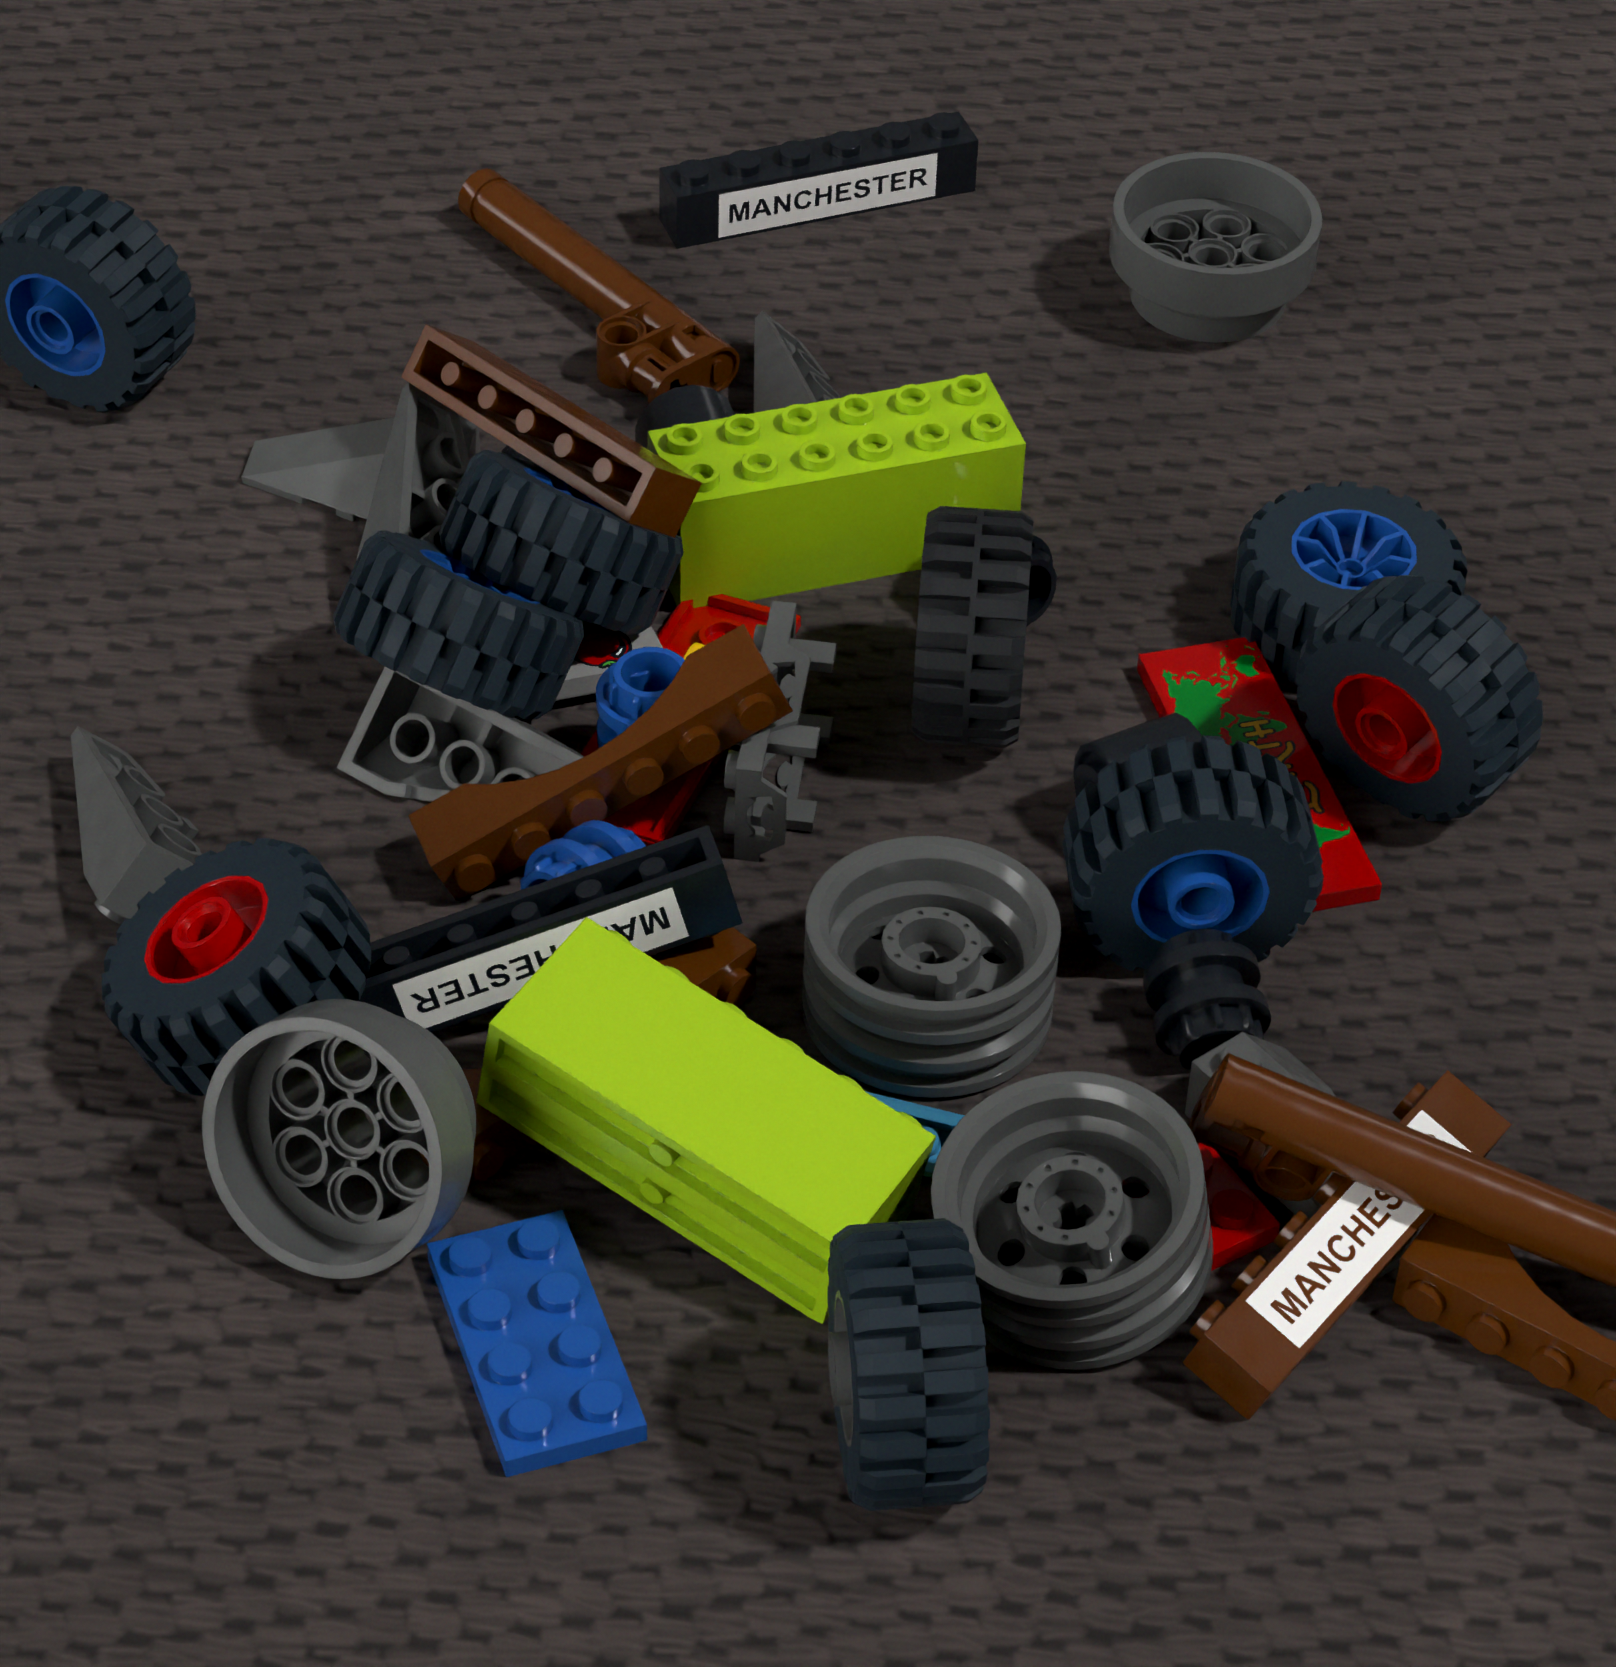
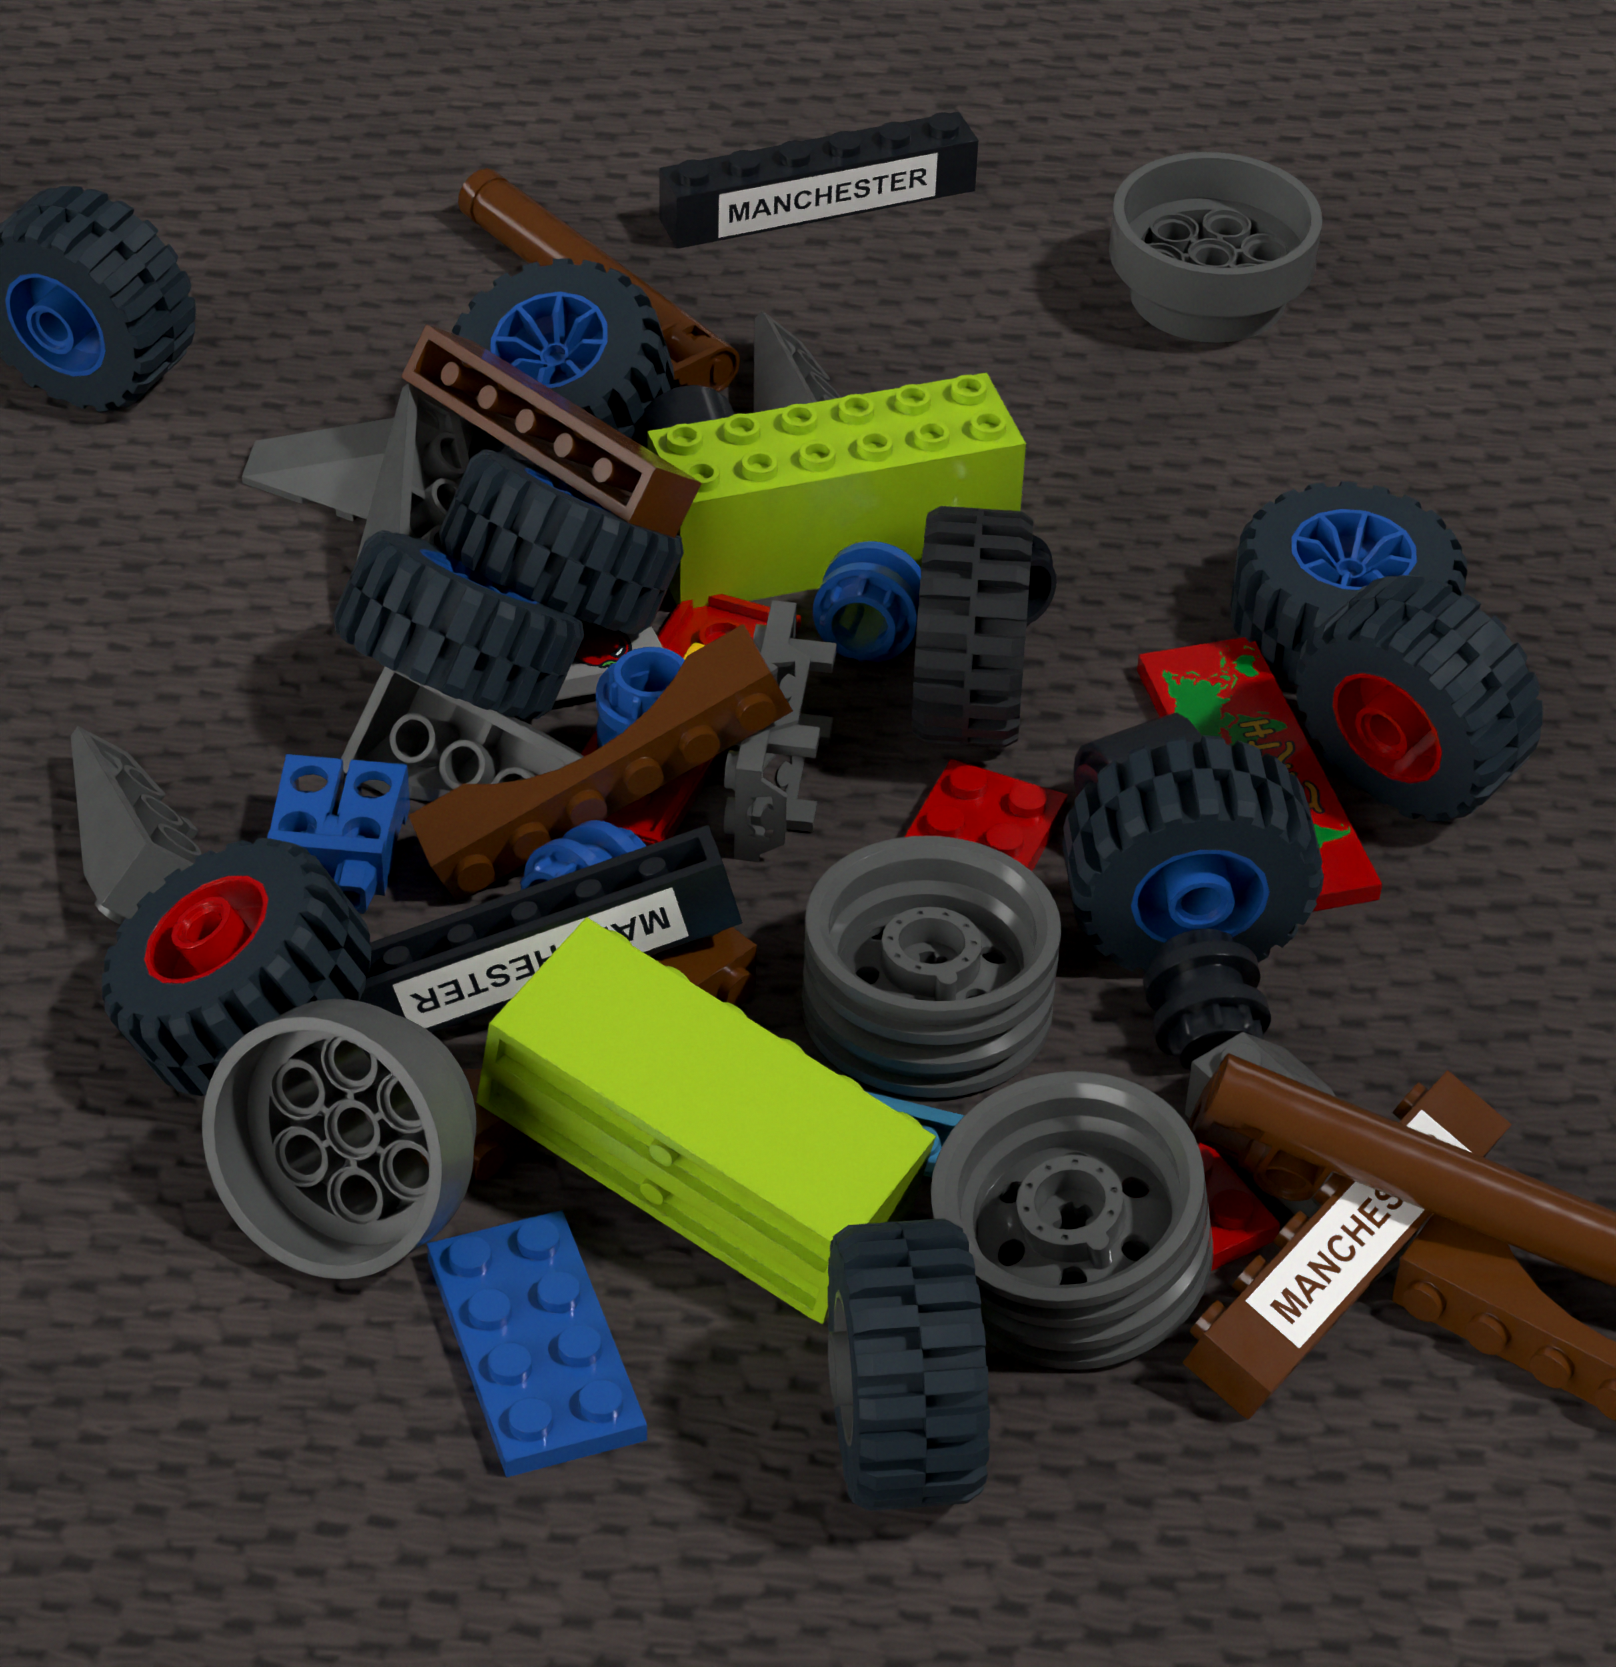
(339, 826): none -> blue hips
(578, 335): none -> black wheel
(869, 601): none -> blue piece
(991, 811): none -> red plate

